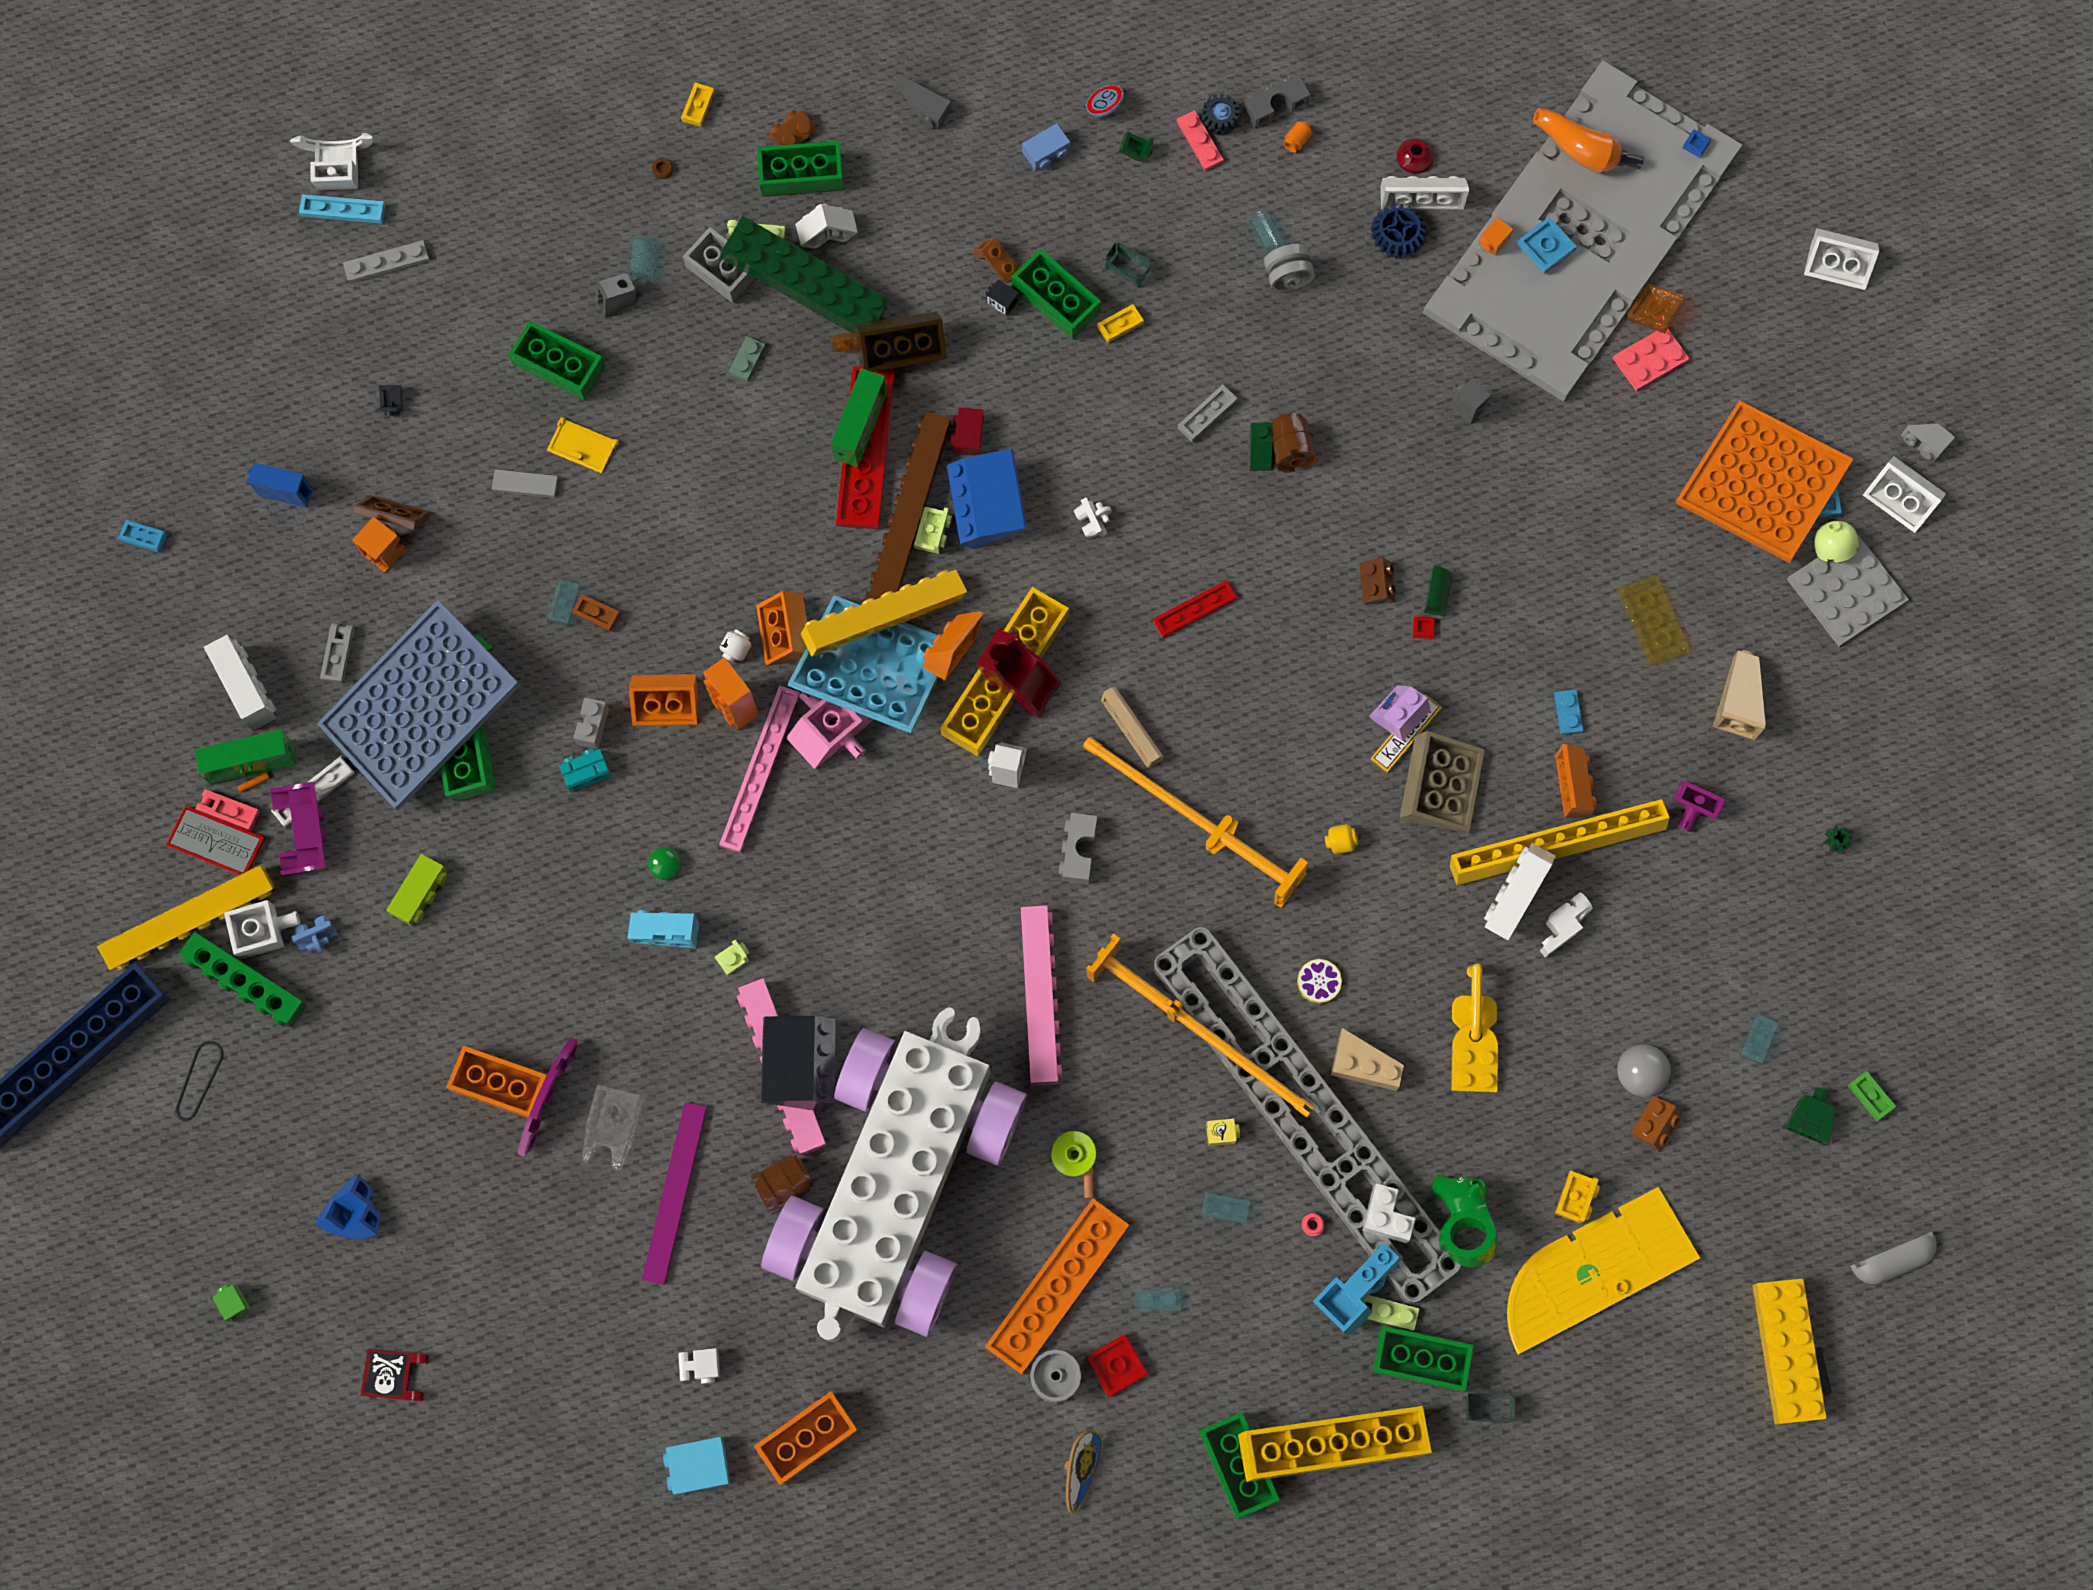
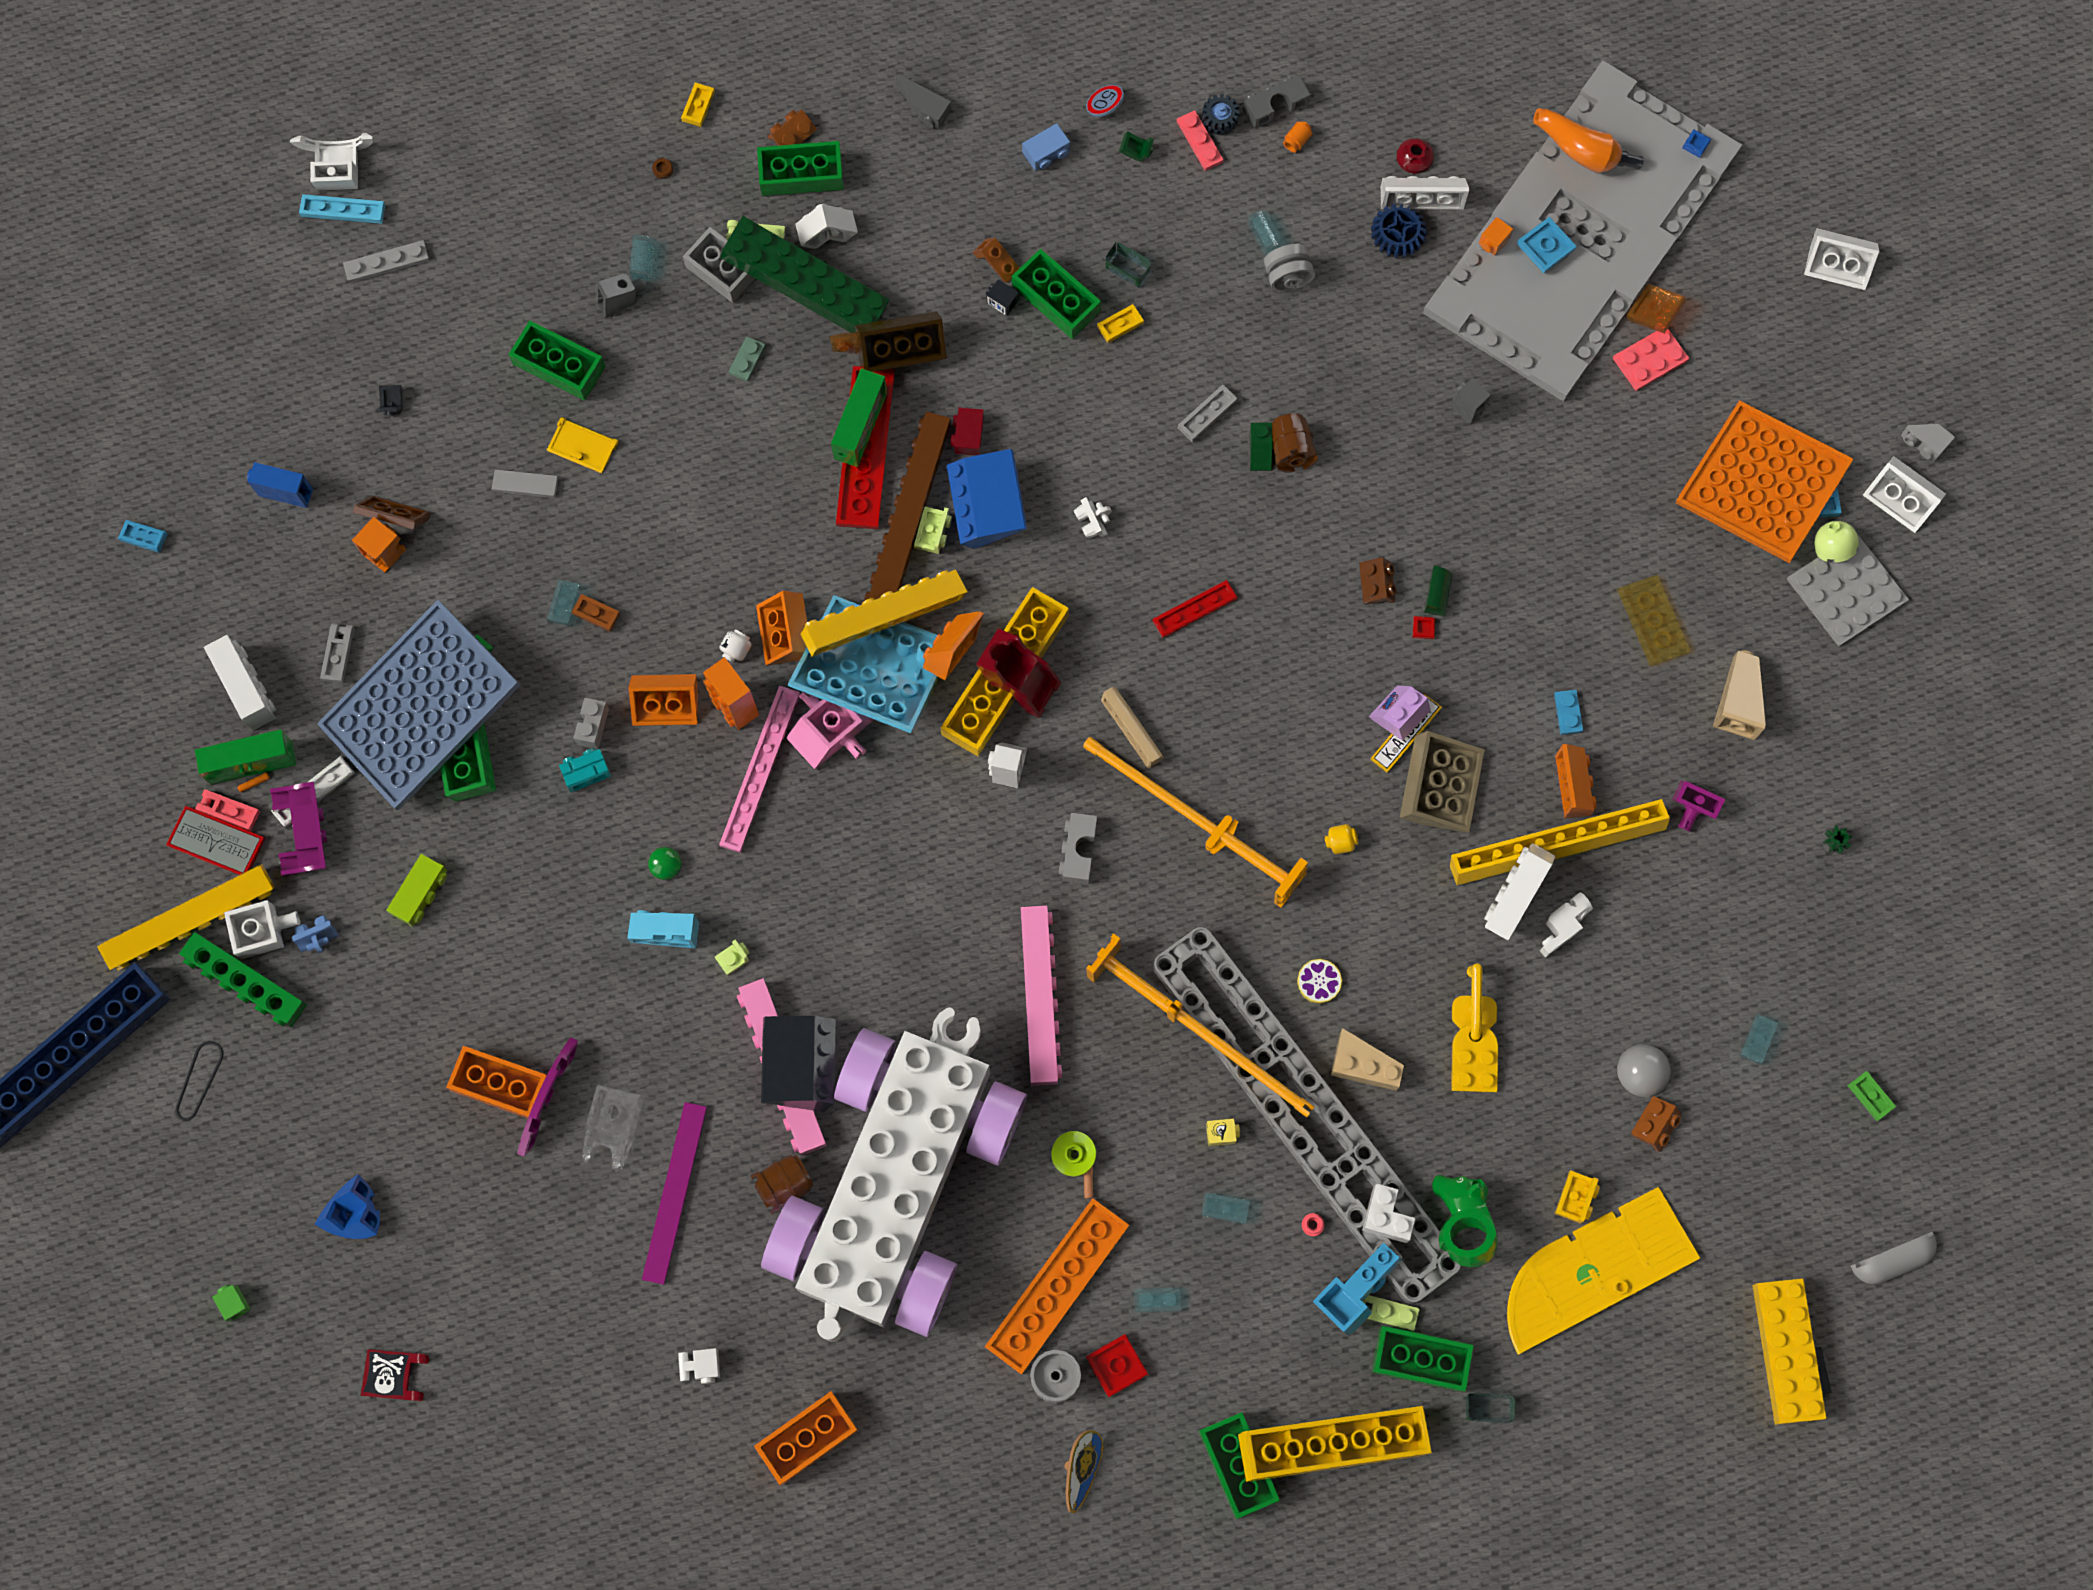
(696, 1466): medium azure brick -> none
(1812, 1117): dark green torso -> none

